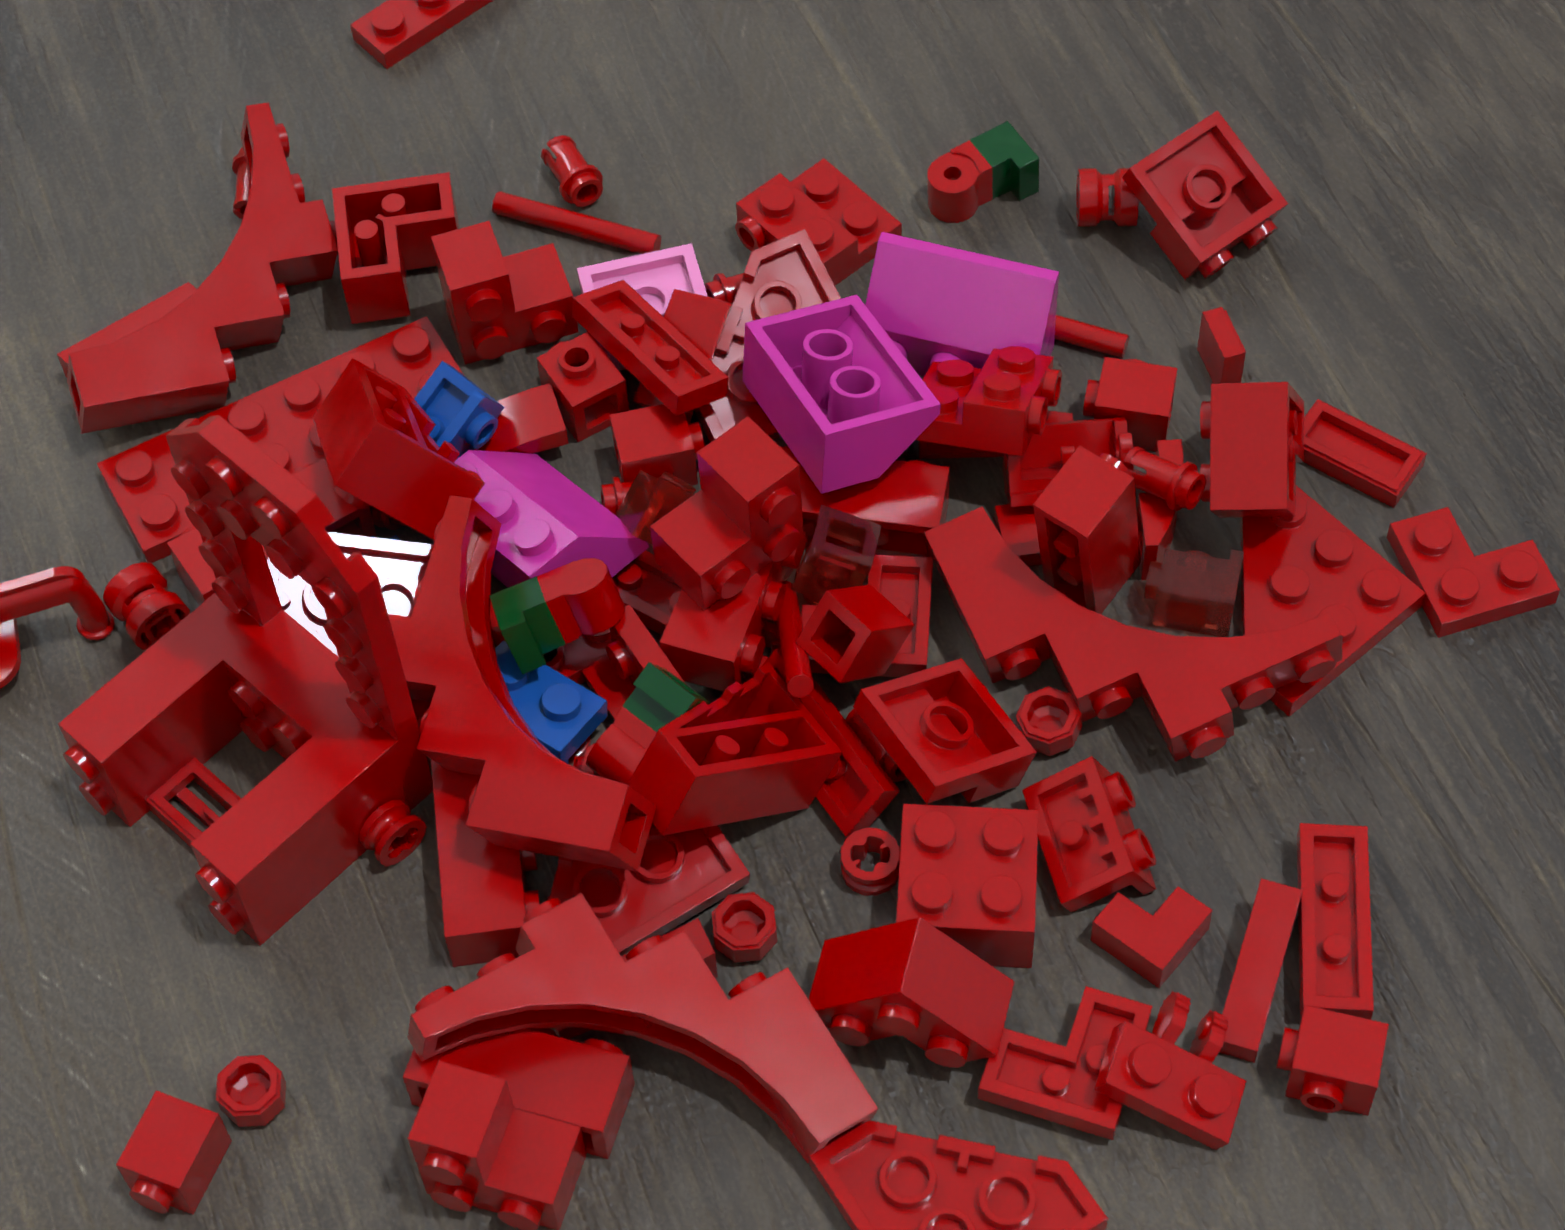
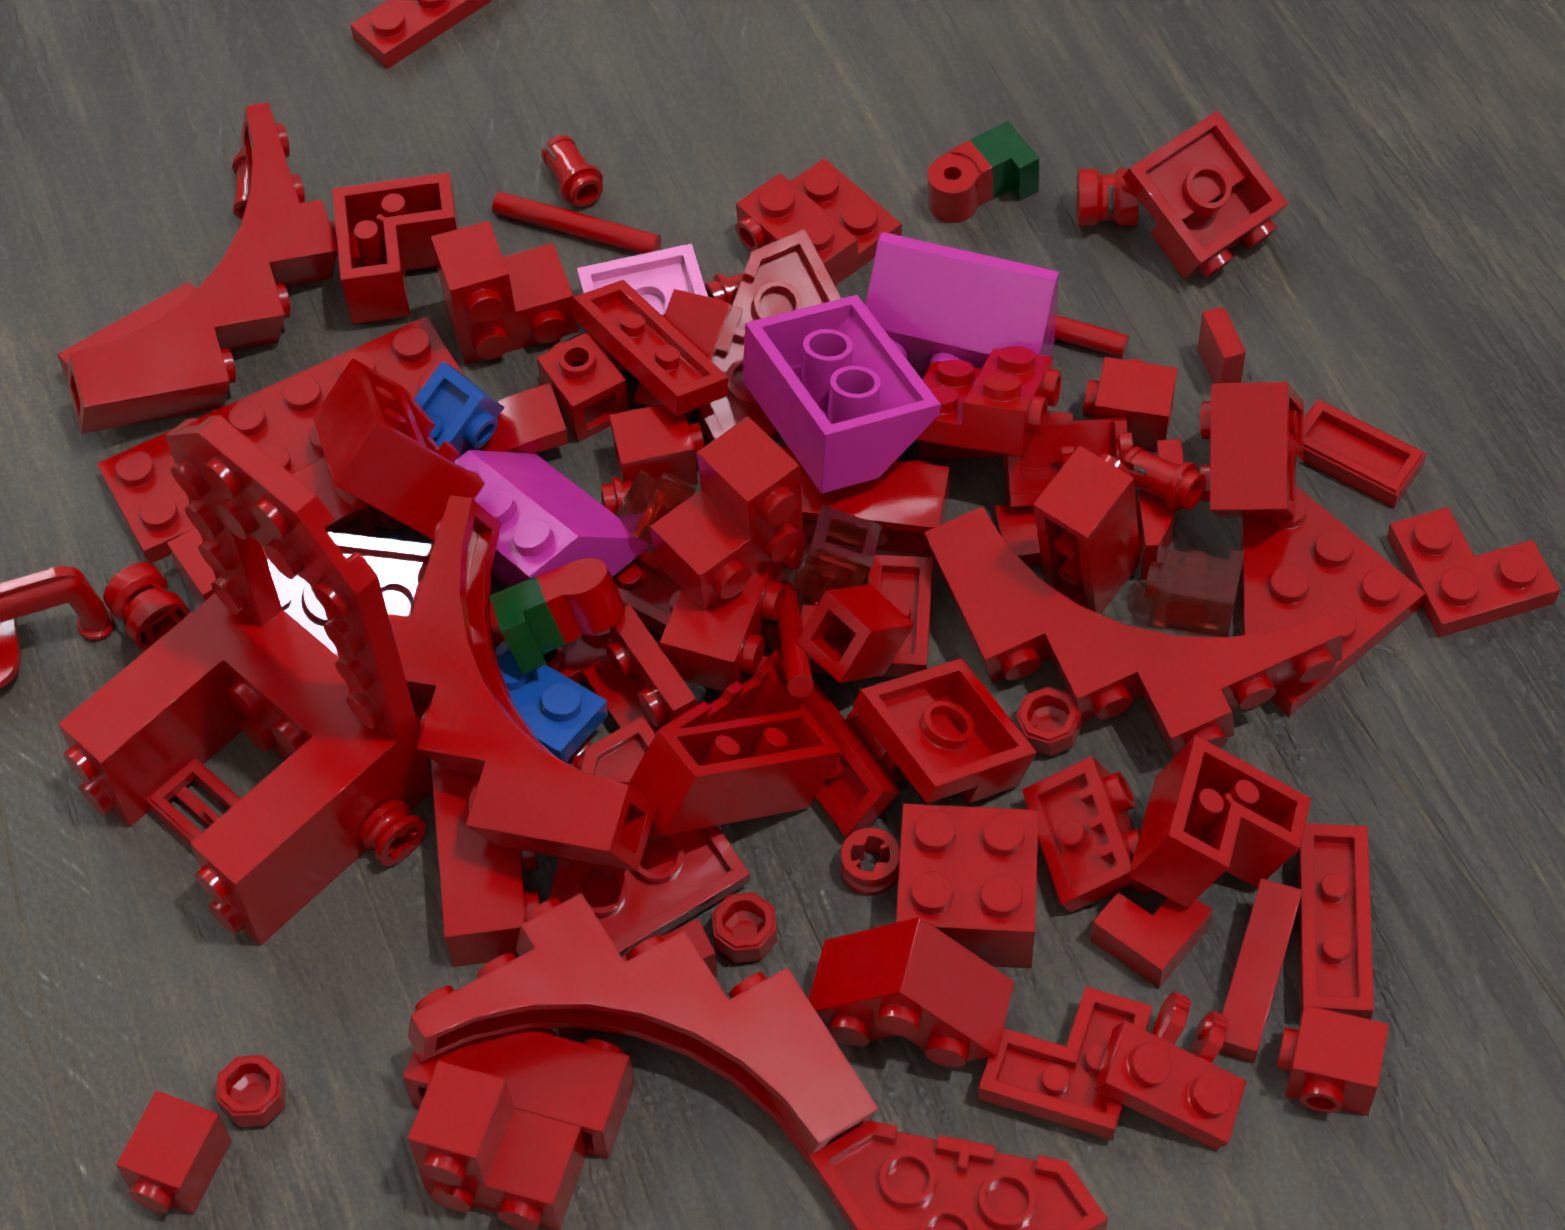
(653, 703): leg -> none
(1213, 818): none -> red brick

